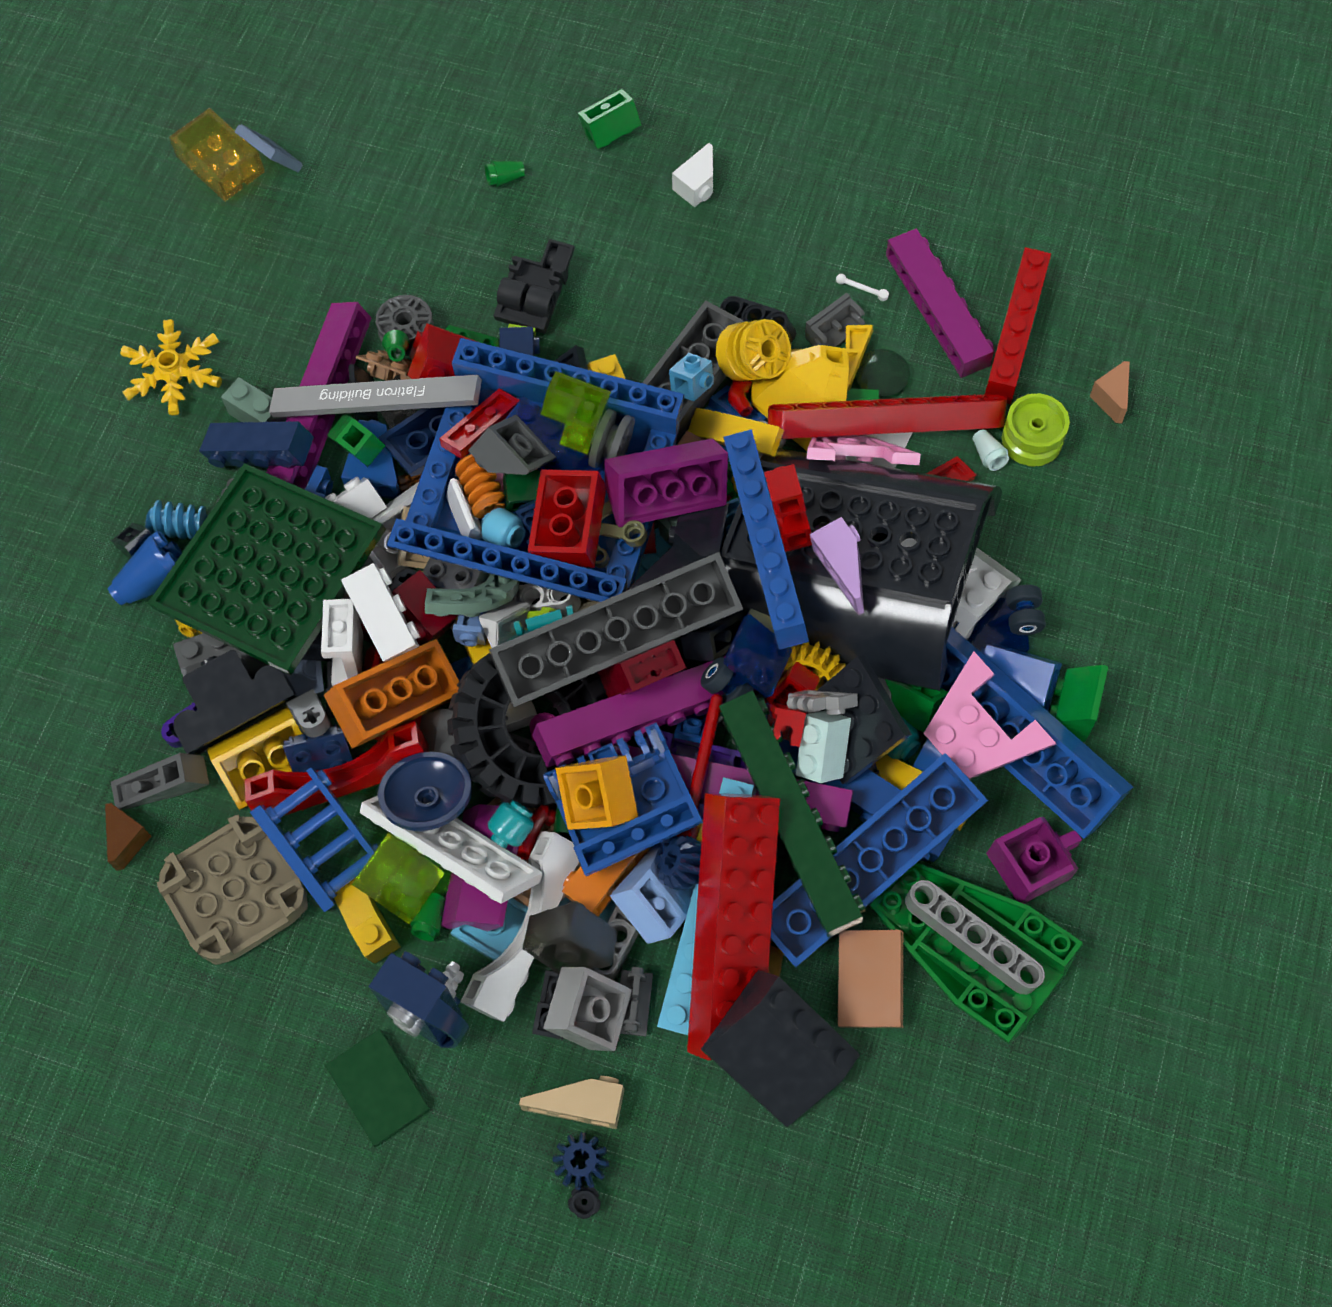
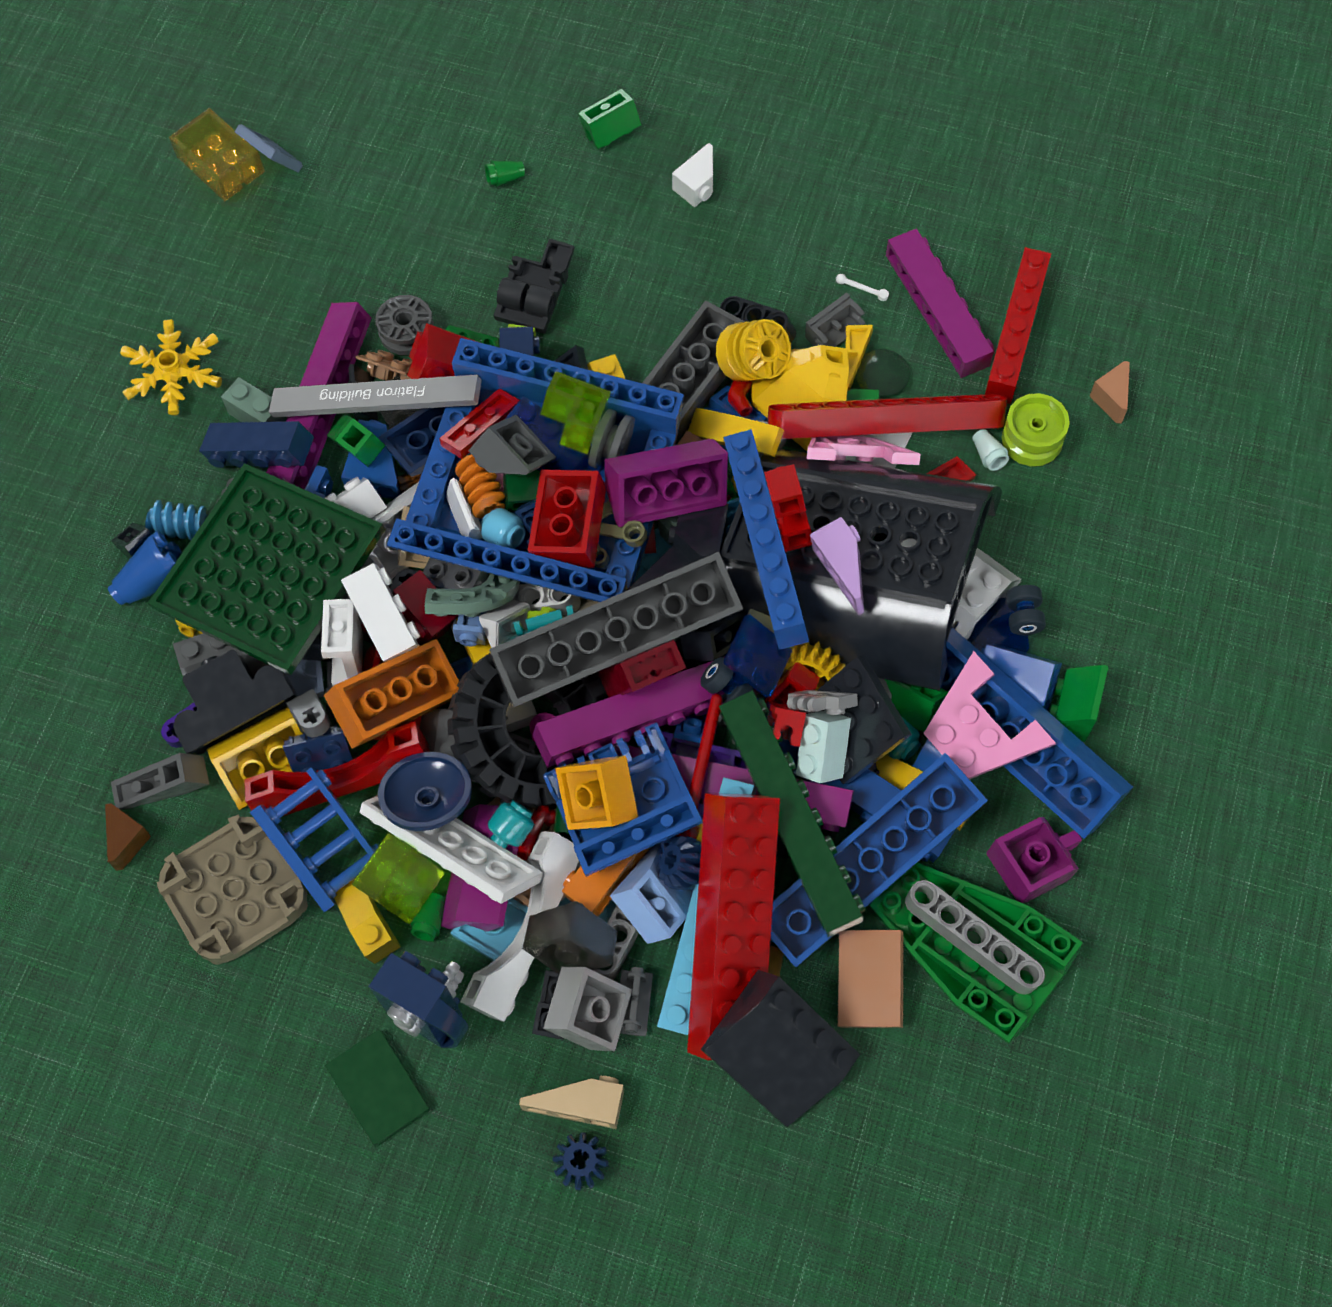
(396, 344): green cone -> none
(581, 1210): black plate -> none
(691, 376): dark azure brick -> none

